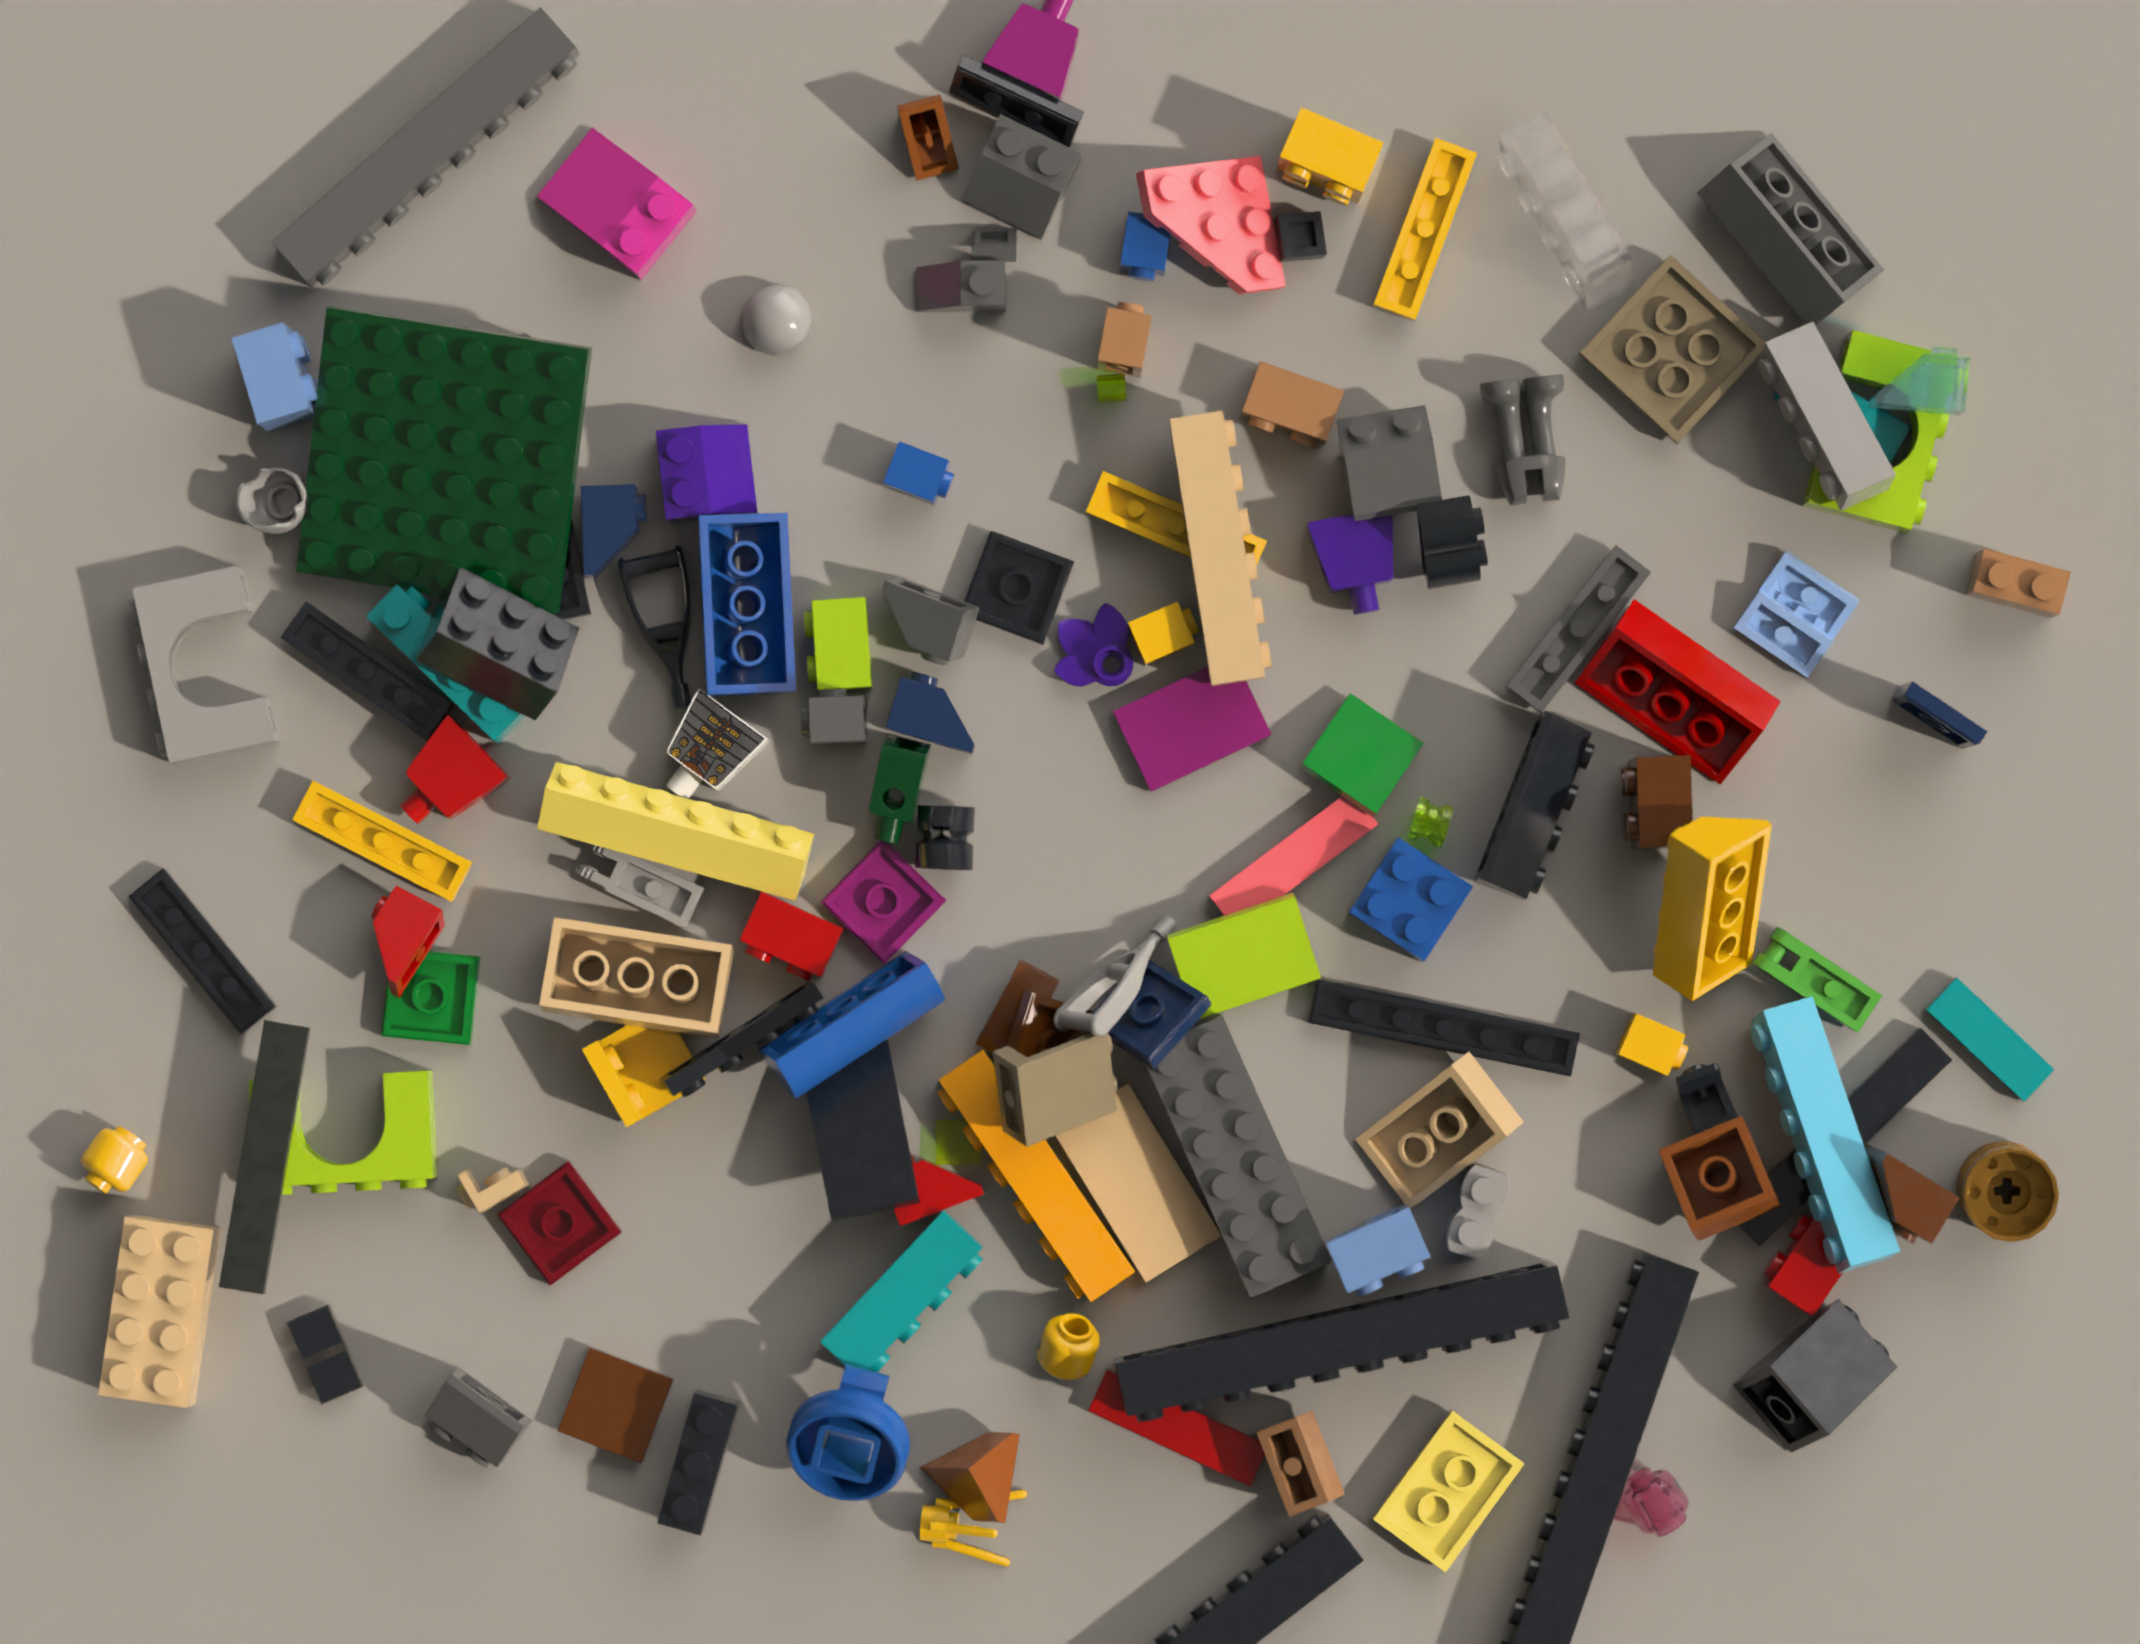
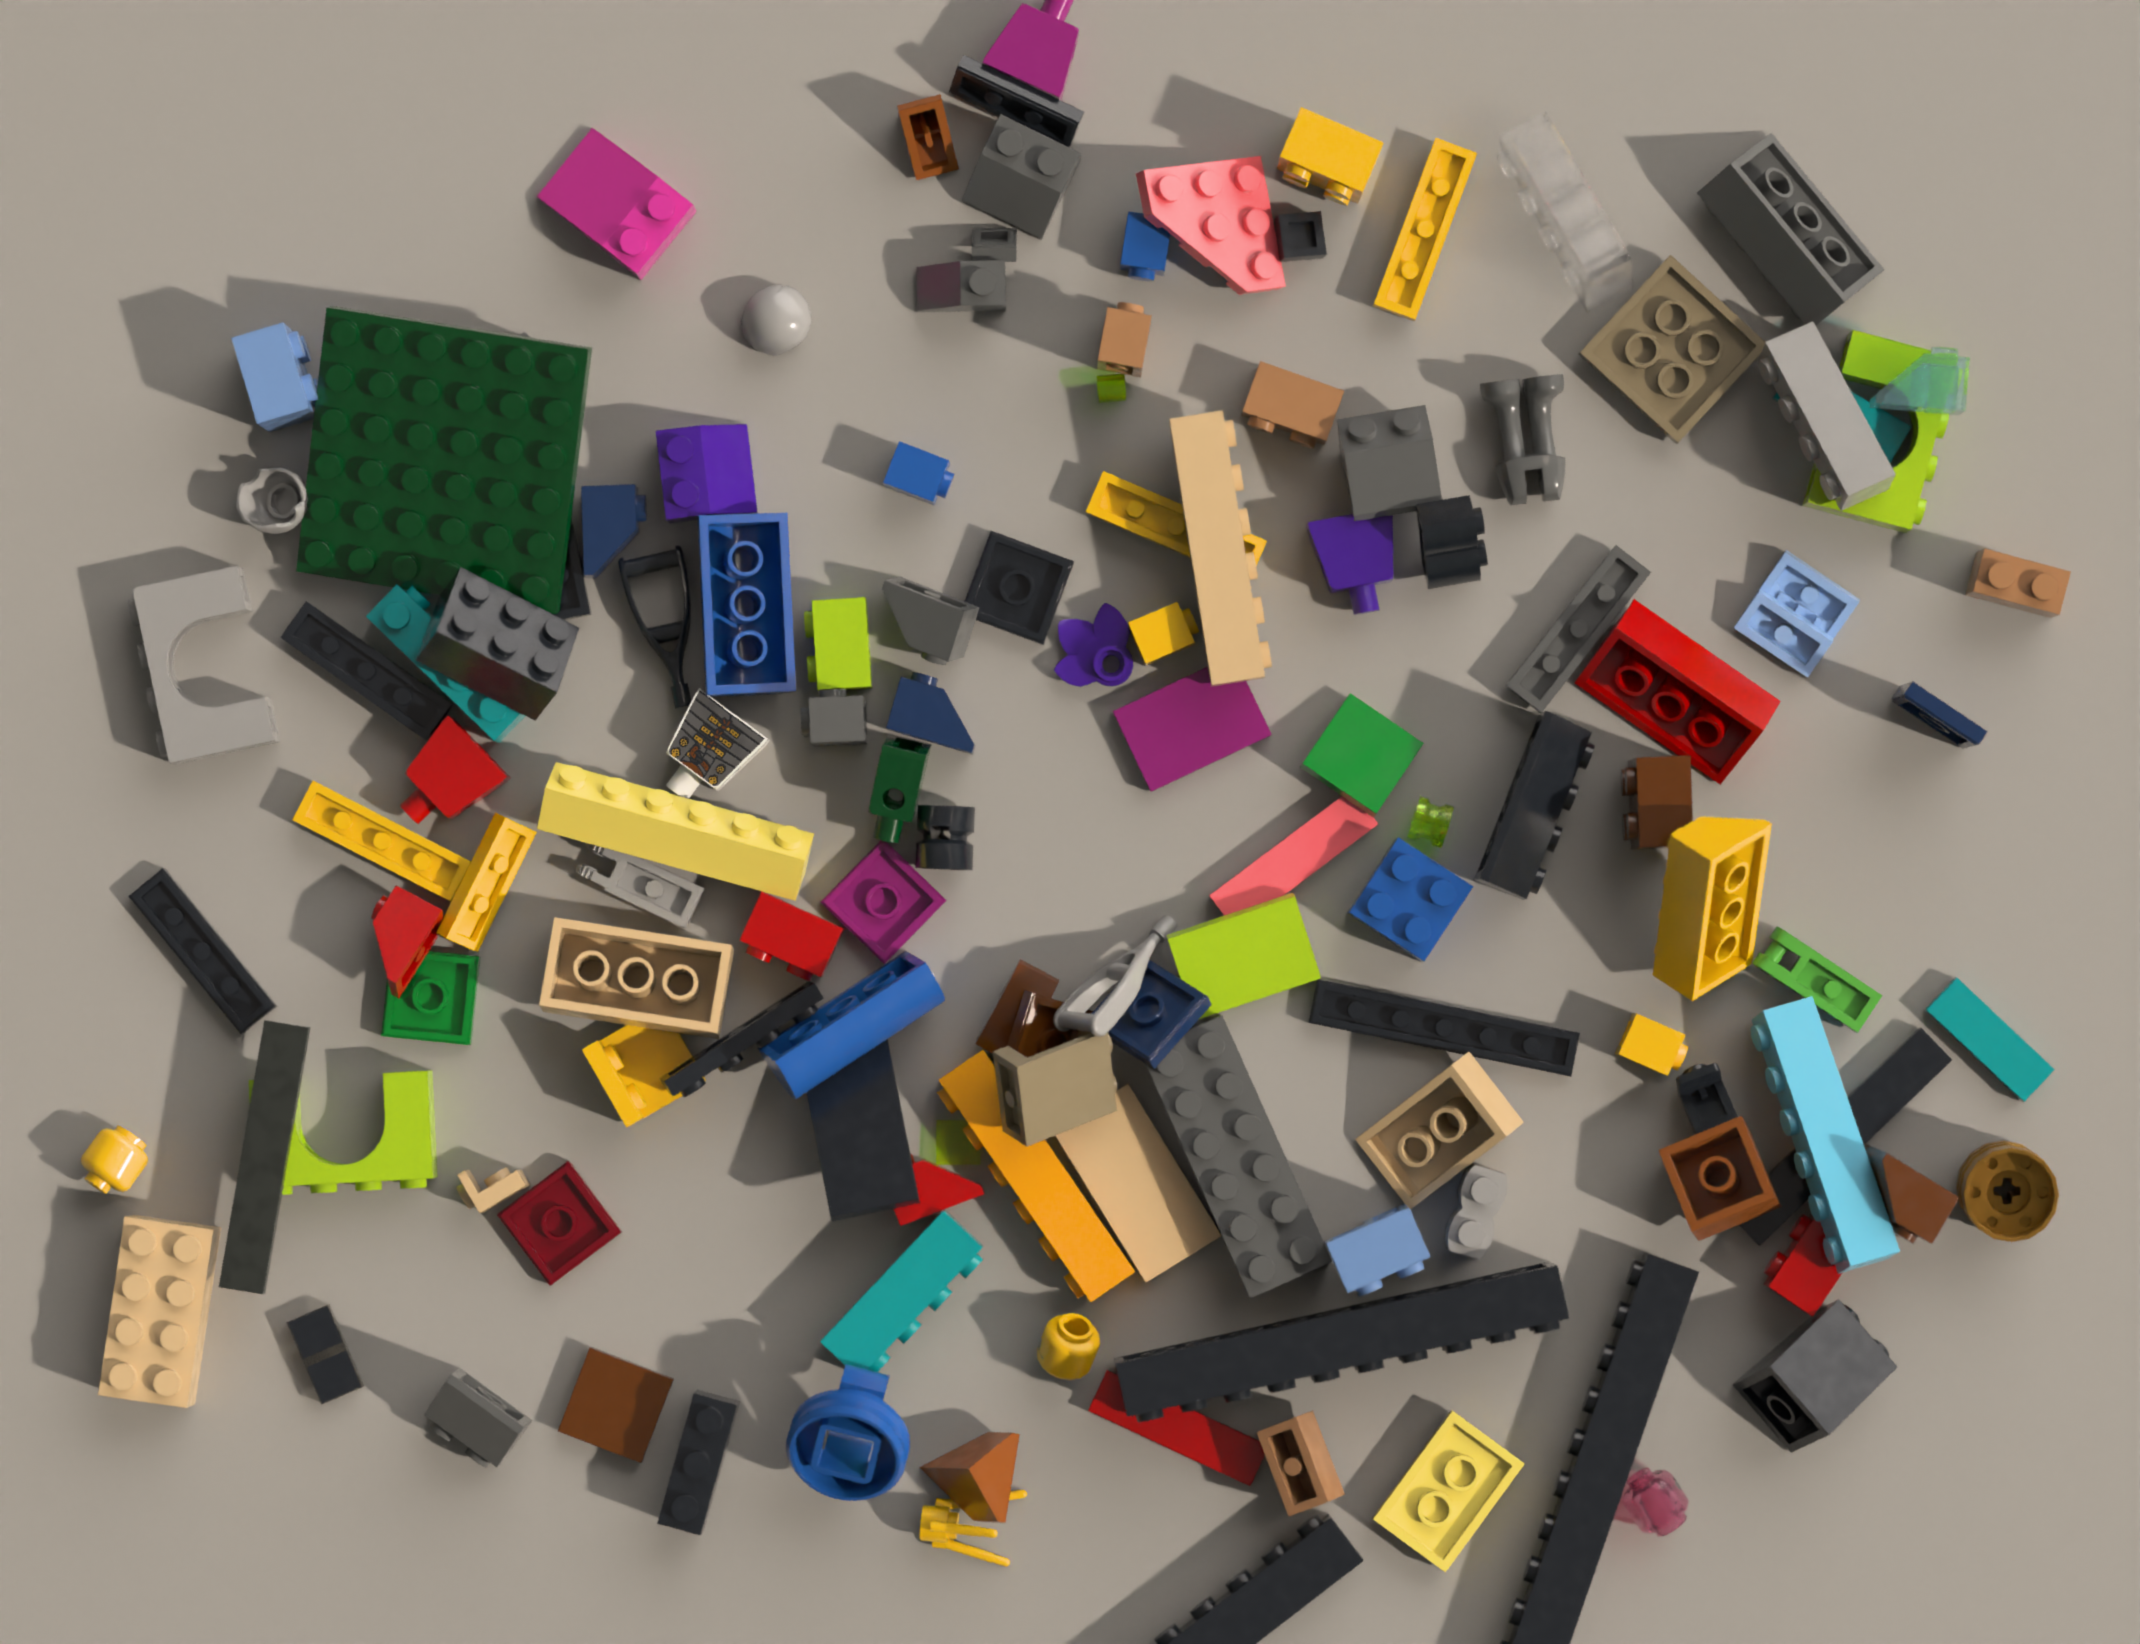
(426, 148): dark grey brick -> none
(486, 882): none -> yellow plate

